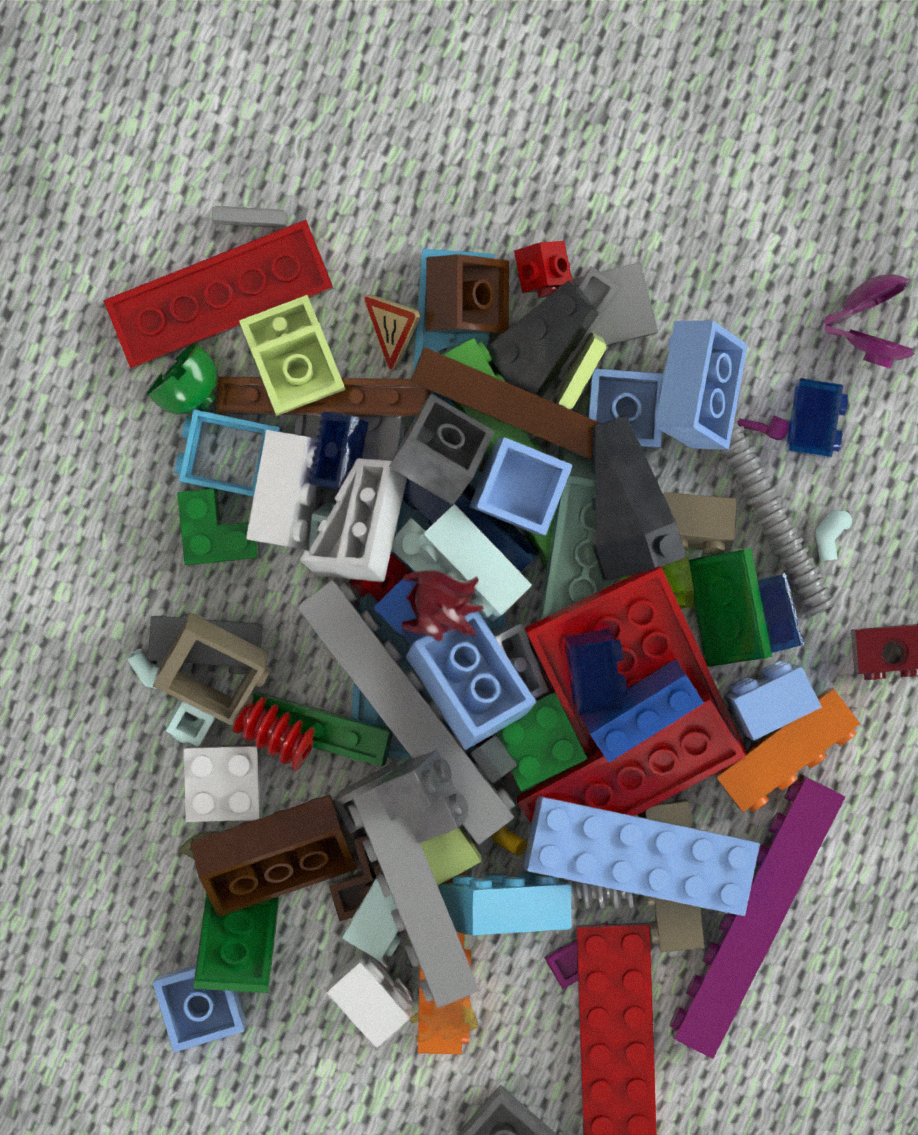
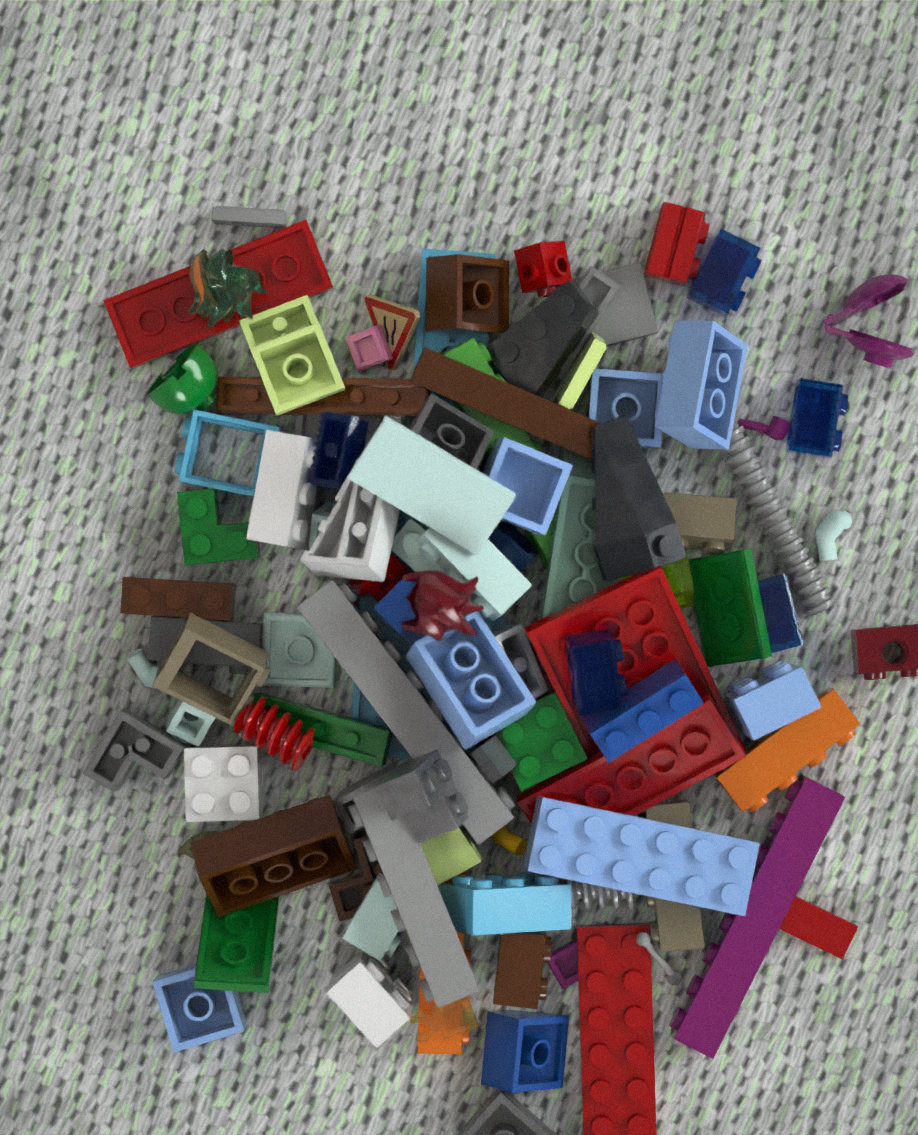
(132, 742): none -> flat silver brick
(178, 598): none -> reddish brown brick
(222, 287): none -> clear green hair
(296, 653): none -> light aqua tile
(369, 348): none -> bright pink tile
(431, 485): none -> light aqua tile
(520, 969): none -> reddish brown brick
(524, 1050): none -> blue slope
(673, 976): none -> light grey hinge
(675, 244): none -> red brick
(724, 273): none -> clear blue brick
(819, 927): none -> red tile

